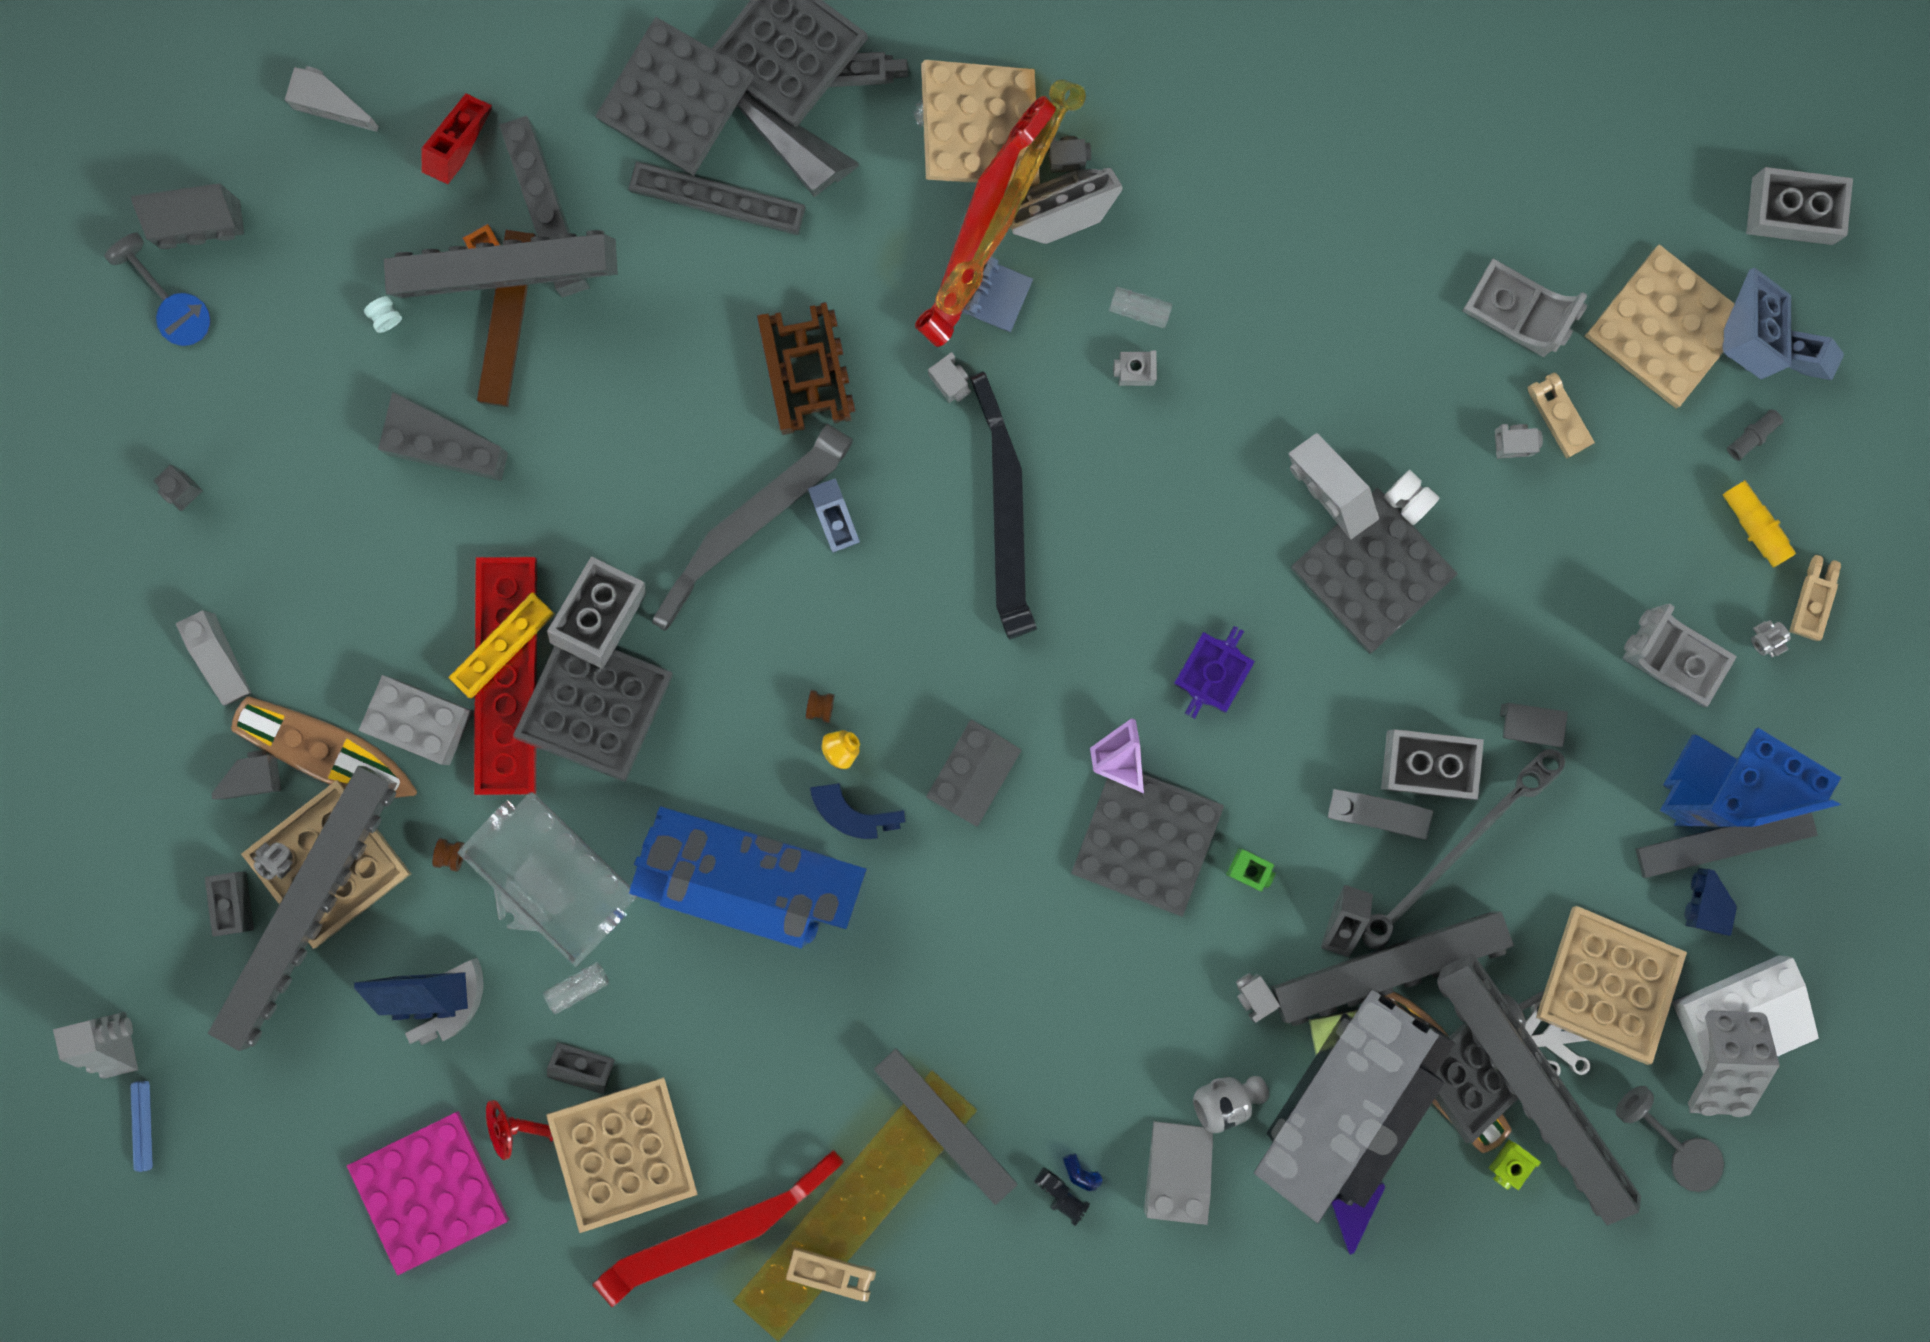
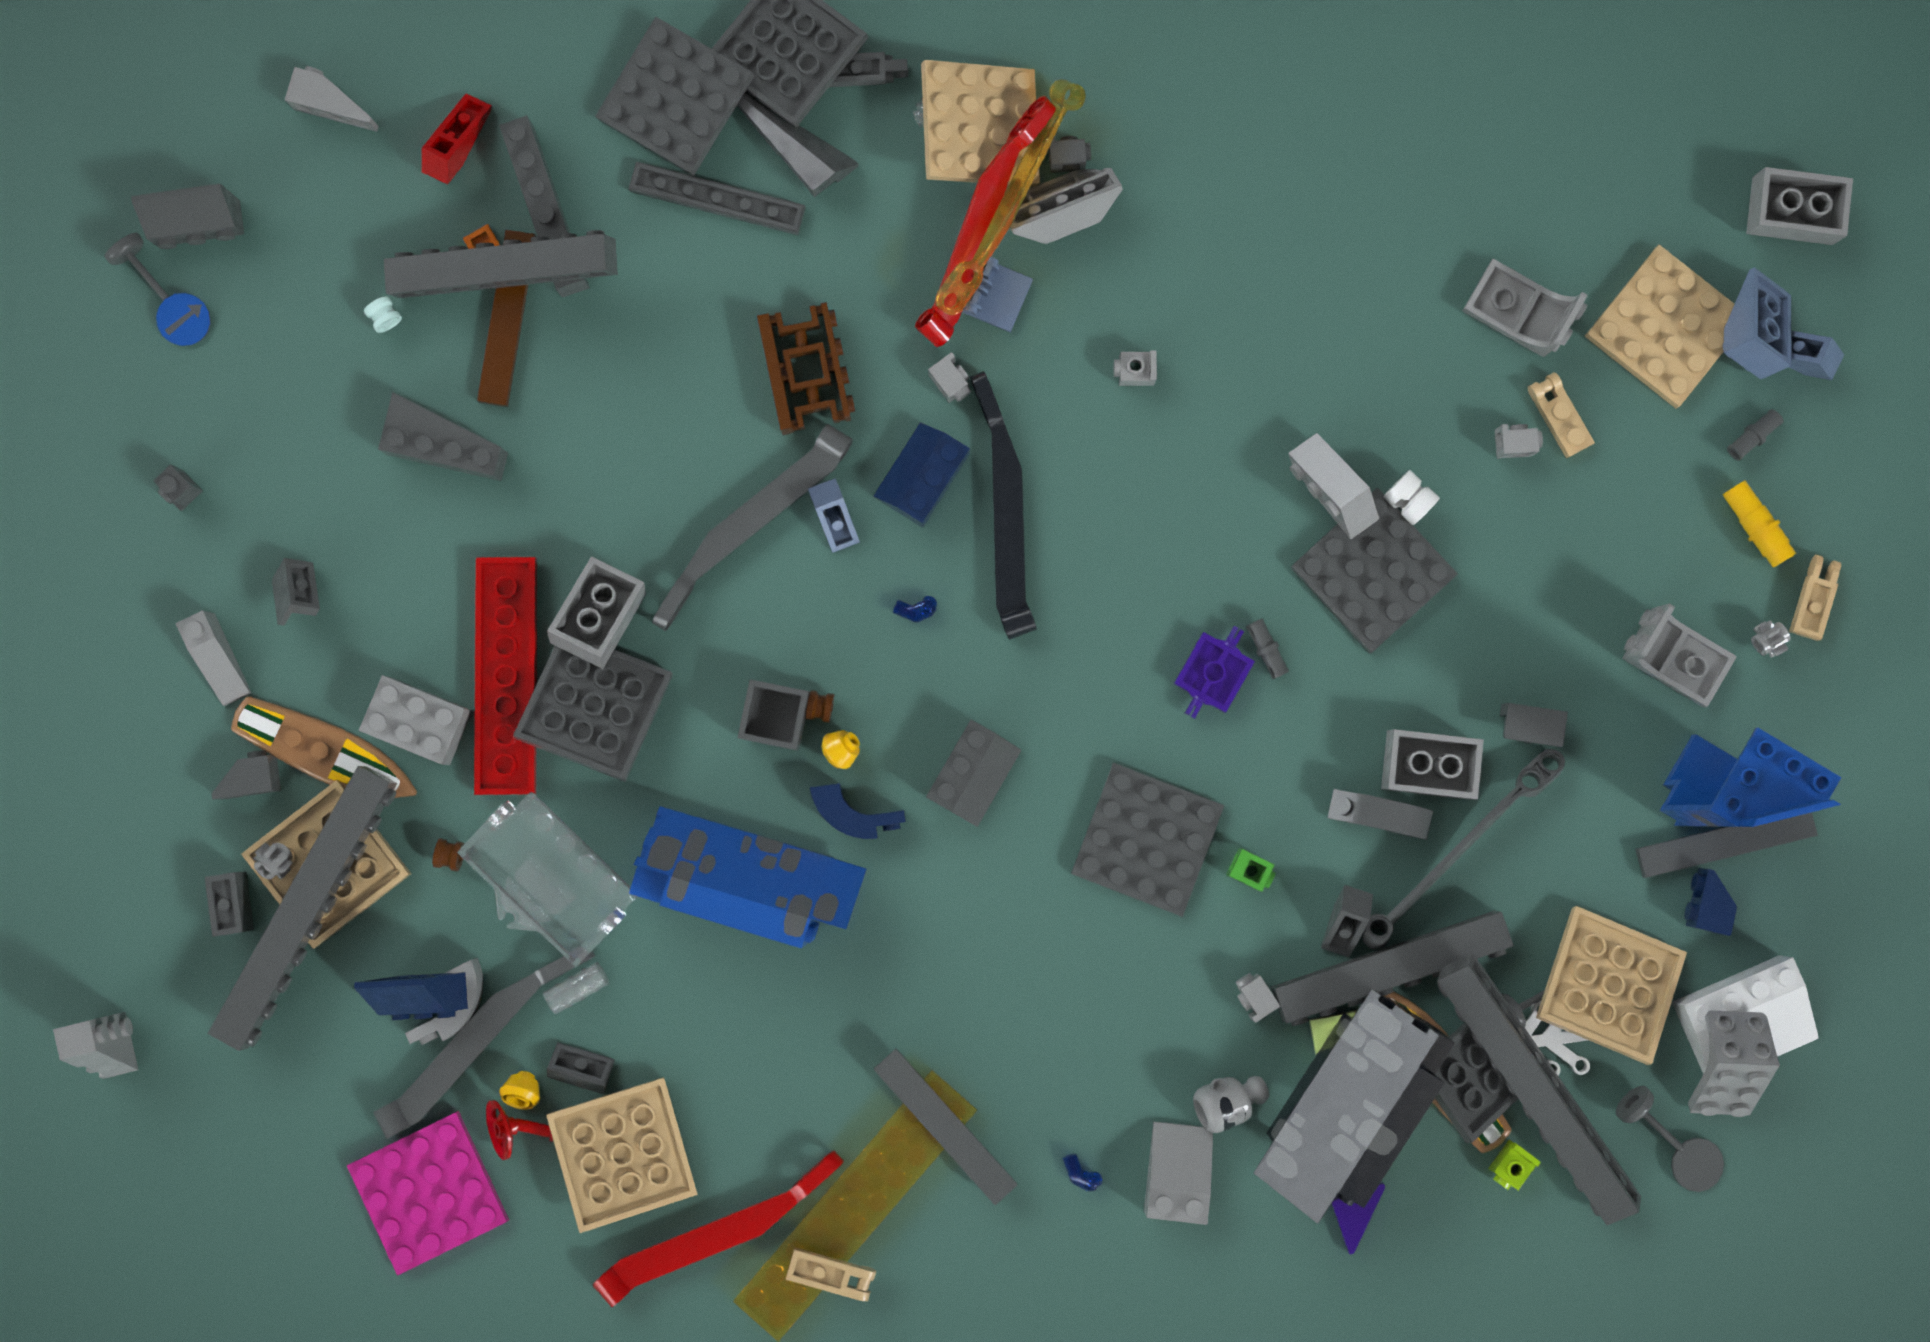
(141, 1126): medium blue axle -> none
(295, 589): none -> dark grey panel
(465, 1049): none -> dark grey piece
(501, 645): yellow tile -> none
(521, 1091): none -> yellow cone
(773, 715): none -> dark grey piece
(918, 611): none -> clear blue arm
(922, 473): none -> dark blue slope
(1064, 1200): black connector -> none
(1120, 756): lavender slope -> none
(1140, 307): clear axle -> none
(1267, 648): none -> dark grey pin

